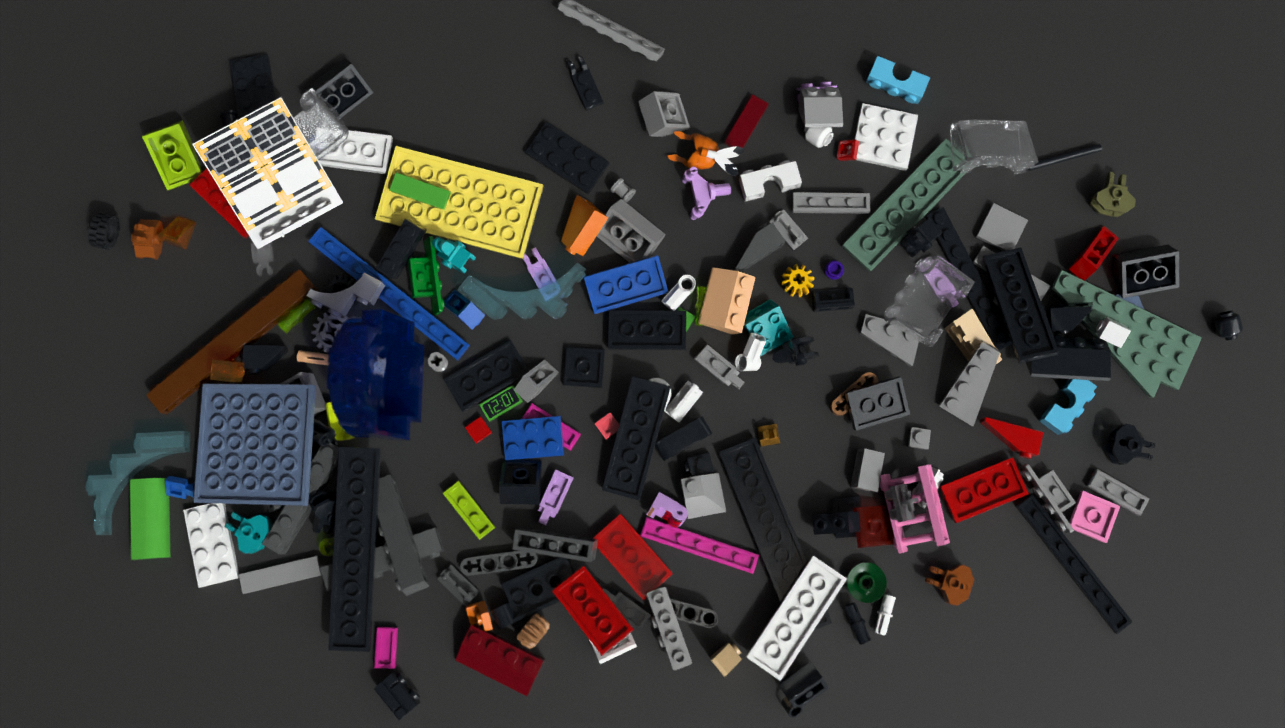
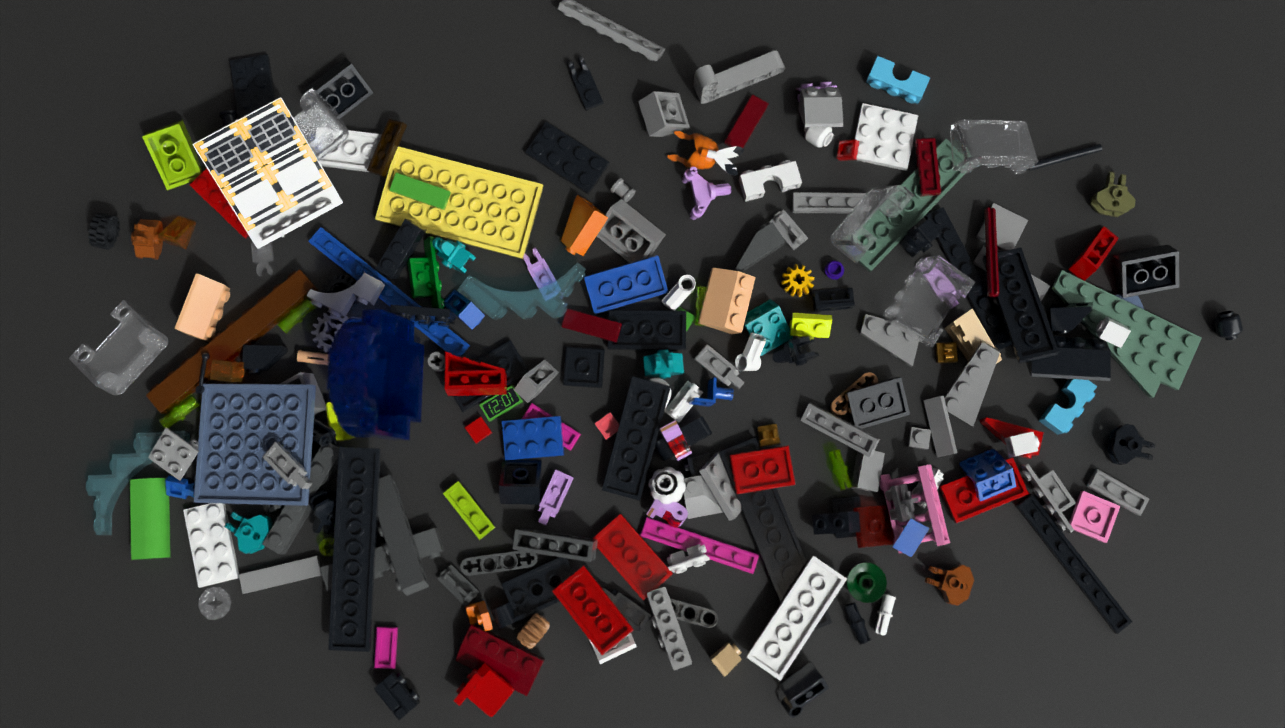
(122, 353): none -> clear windscreen
(174, 453): none -> light grey hinge
(179, 412): none -> clear neon green pin
(200, 389): none -> black hinge
(203, 308): none -> light nougat slope
(209, 596): none -> clear gear
(287, 466): none -> light grey hinge
(386, 147): none -> dark brown tile
(424, 315): none -> black plate
(471, 378): none -> red wedge
(485, 690): none -> red bracket
(591, 325): none -> dark red tile
(661, 480): none -> white plant
(663, 364): none -> teal hinge
(676, 440): none -> leg
(695, 558): none -> white hinge
(713, 86): none -> light grey beam
(713, 393): none -> blue bracket
(721, 486): none -> light grey wing
(762, 470): none -> red tile
(810, 325): none -> neon yellow bracket
(840, 430): none -> light grey plate
(840, 470): none -> clear neon green pin
(887, 199): none -> clear windscreen
(911, 537): none -> sticker
(927, 167): none -> dark red tile
(940, 426): none -> light grey tile
(946, 352): none -> pearl gold tile
(989, 473): none -> blue bracket
(991, 252): none -> dark red axle
(1022, 444): none -> white brick

